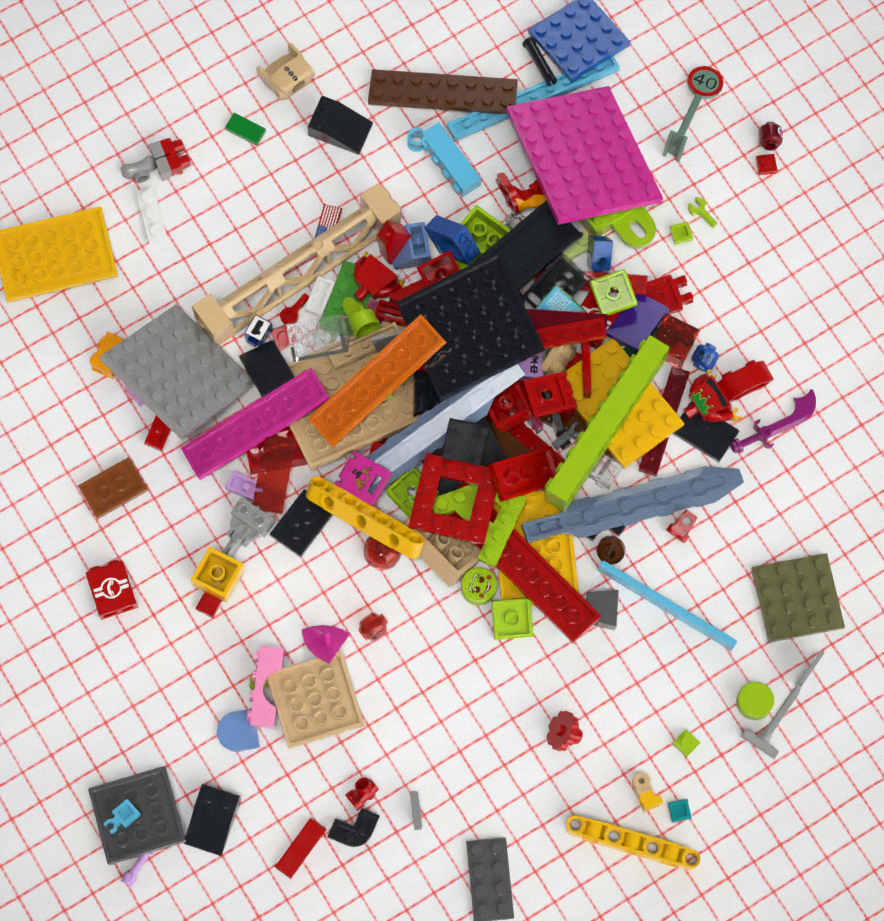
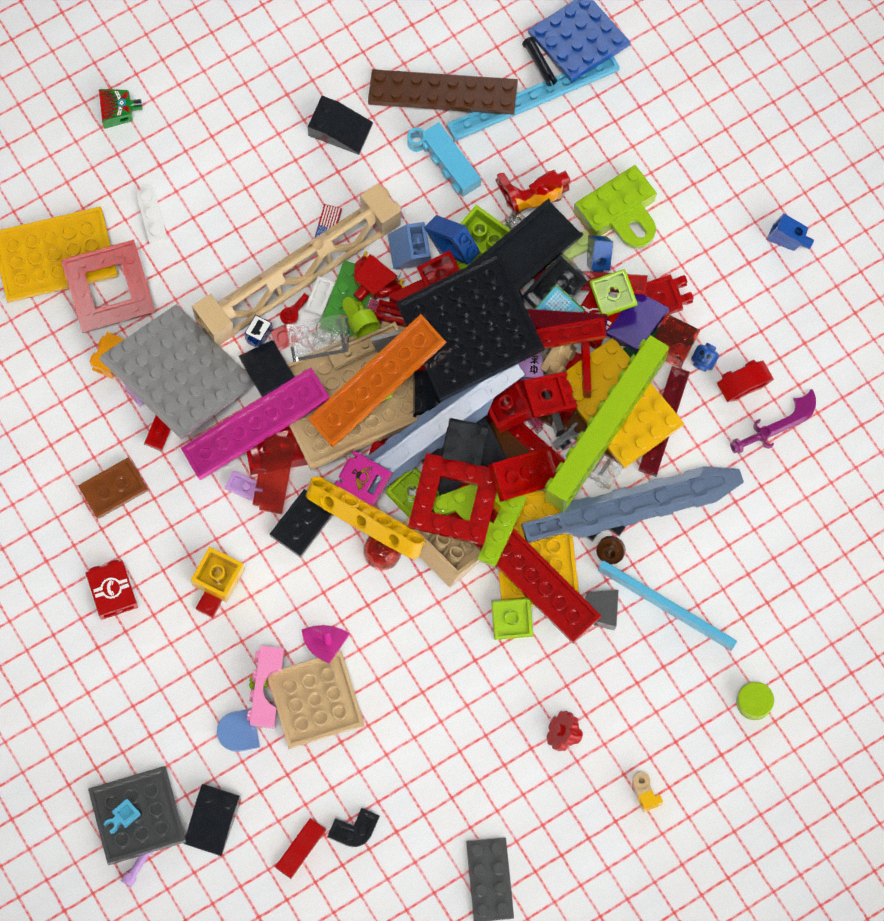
(117, 107): none -> torso
(121, 253): none -> plate
(139, 170): light grey piece -> none
(166, 158): hips -> none
(245, 129): green tile -> none
(246, 525): light grey brick -> none
(287, 73): tan piece -> none
(364, 791): red plate -> none
(373, 626): clear red head -> none
(391, 240): red slope -> none
(416, 815): light grey tile -> none
(478, 586): lime head -> none
(583, 155): dark pink plate -> none
(632, 842): yellow beam -> none
(679, 811): teal tile -> none
(680, 530): plate -> none
(681, 233): lime plate -> none
(686, 743): lime plate -> none
(702, 212): lime bar -> none
(703, 83): sand green piece -> none
(707, 436): black tile -> none
(709, 401): red torso -> none
(762, 741): light grey piece -> none
(766, 164): red plate -> none
(770, 136): dark red head -> none
(789, 233): none -> blue torso
(797, 598): olive plate -> none

